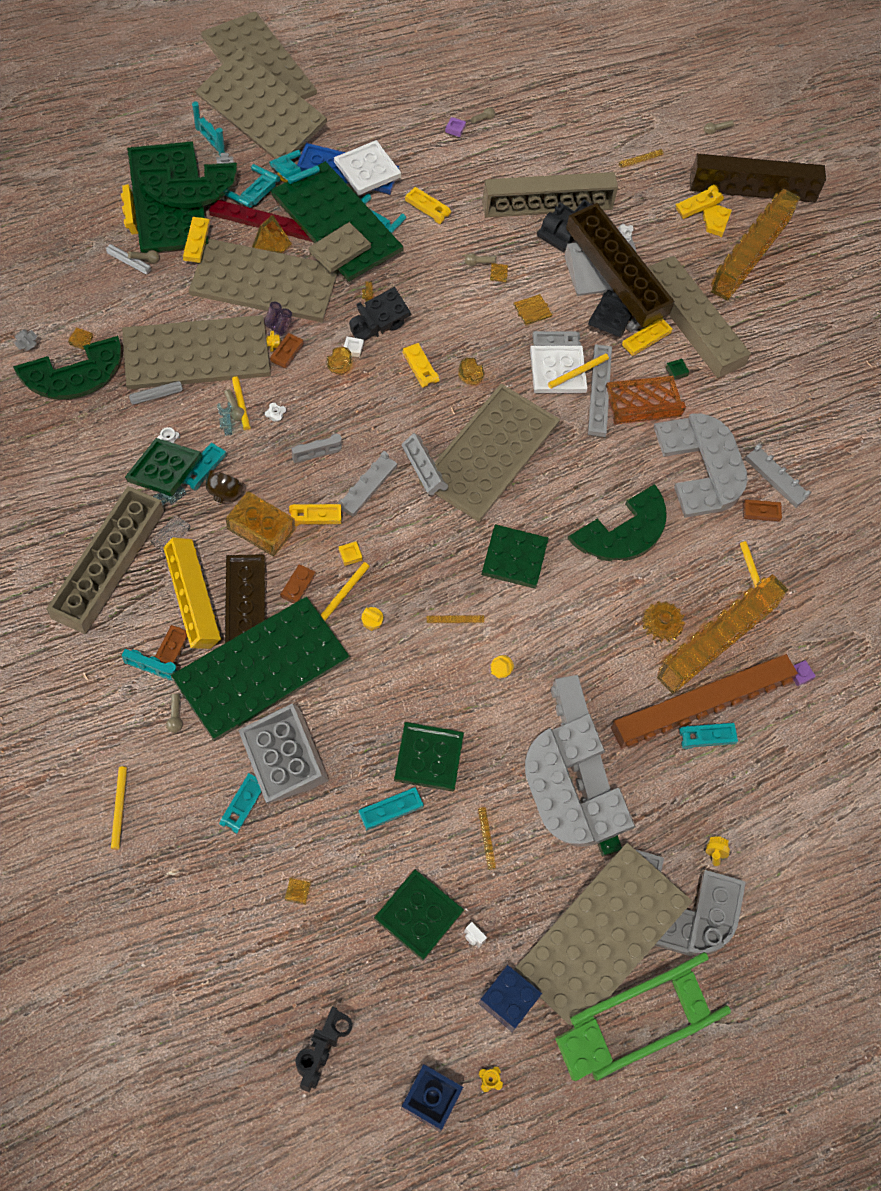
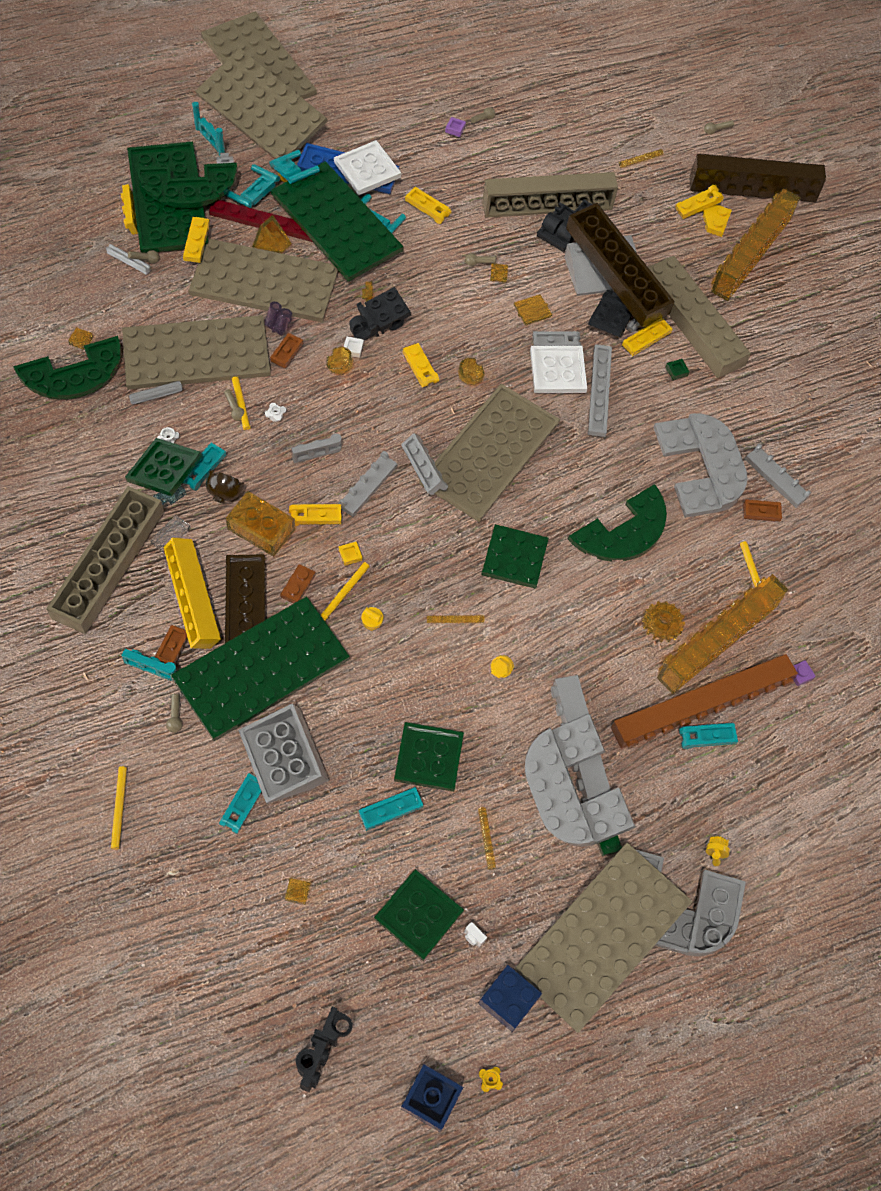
(25, 339): light grey gear -> none
(225, 422): clear light blue plate -> none
(273, 341): yellow plate -> none
(339, 247): dark tan plate -> none
(577, 371): yellow bar -> none
(586, 1049): bright green plate -> none
(628, 229): white plate -> none
(648, 410): clear orange fence -> none

